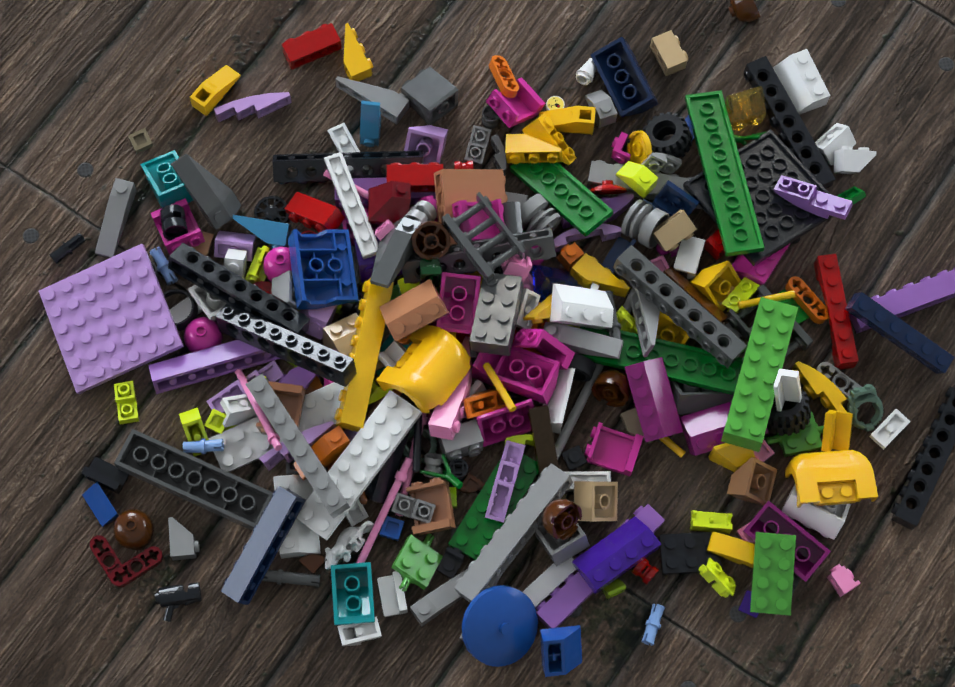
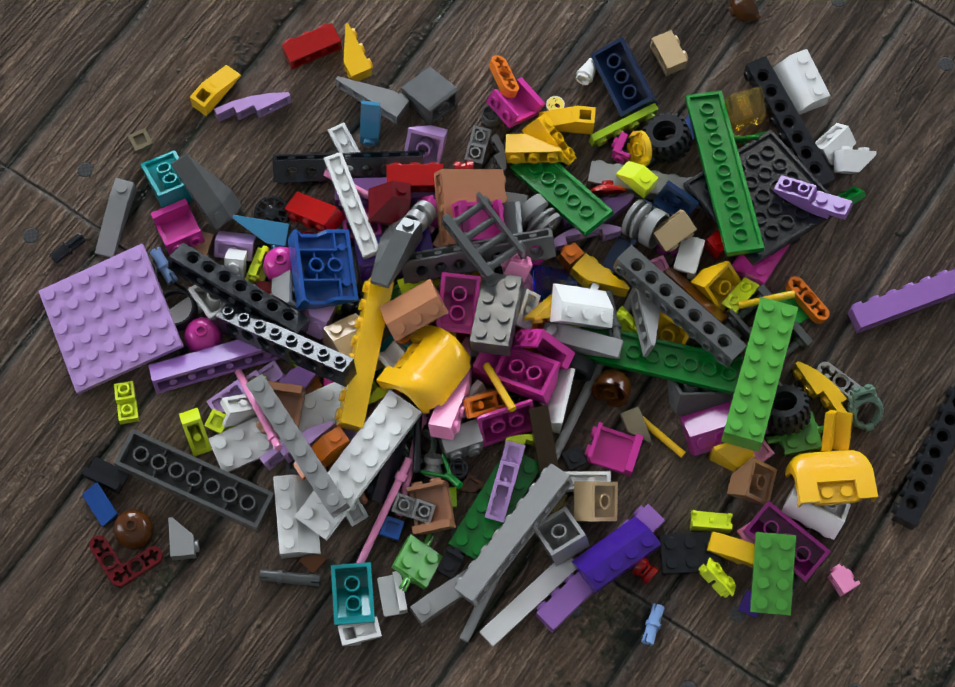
(173, 221): black wheel -> none
(175, 595): black piece -> none
(203, 446): light blue pin -> none
(263, 545): brick -> none
(349, 540): white animal -> none
(384, 229): bright pink tile -> none
(430, 270): dark green slope -> none
(431, 240): reddish brown cylinder -> none
(499, 625): blue dish -> none
(560, 650): blue slope -> none
(561, 518): reddish brown cylinder -> none
(605, 110): light grey slope -> none
(614, 588): lime slope -> none
(630, 122): none -> lime plate
(653, 399): magenta slope -> none
(662, 162): light grey slope -> none
(787, 388): white panel -> none
(842, 337): red arch -> none
(889, 429): white plate -> none
(899, 333): dark blue brick -> none

